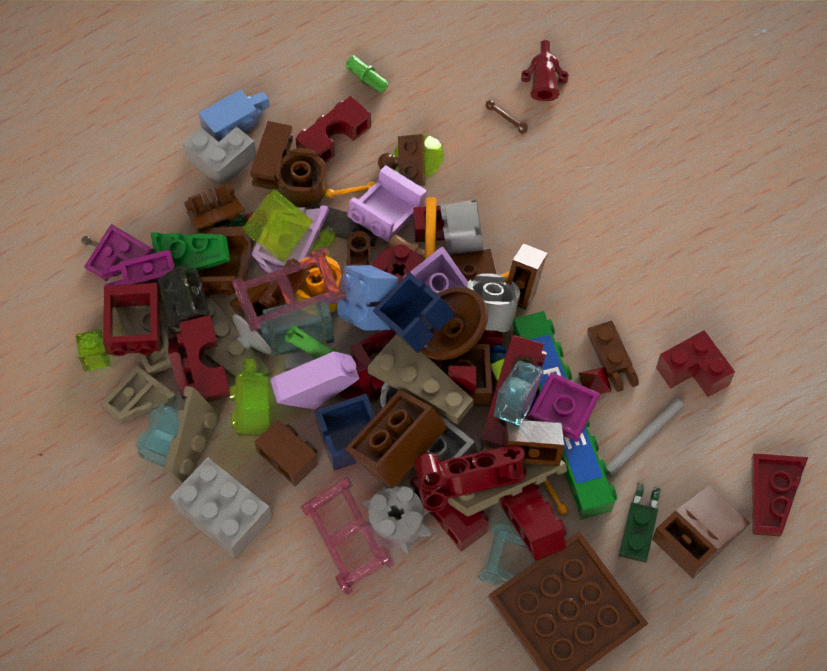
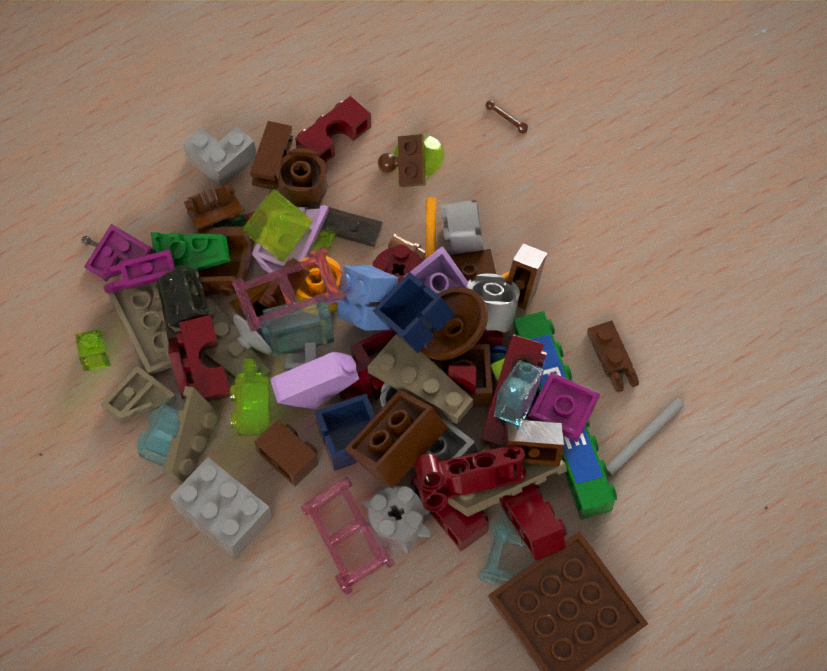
(132, 296): dark red window -> none
(233, 112): medium blue hinge -> none
(307, 343): bright green pin -> none
(330, 193): light orange hinge -> none
(360, 256): reddish brown piece -> none
(366, 74): bright green axle -> none
(387, 204): lavender panel -> none
(419, 220): dark red panel -> none
(545, 69): dark red piece -> none
(561, 508): light orange hinge -> none
(595, 380): dark red slope -> none
(639, 526): dark green hinge -> none
(698, 359): dark red brick -> none
(699, 530): reddish brown slope -> none
(773, 491): dark red wing -> none

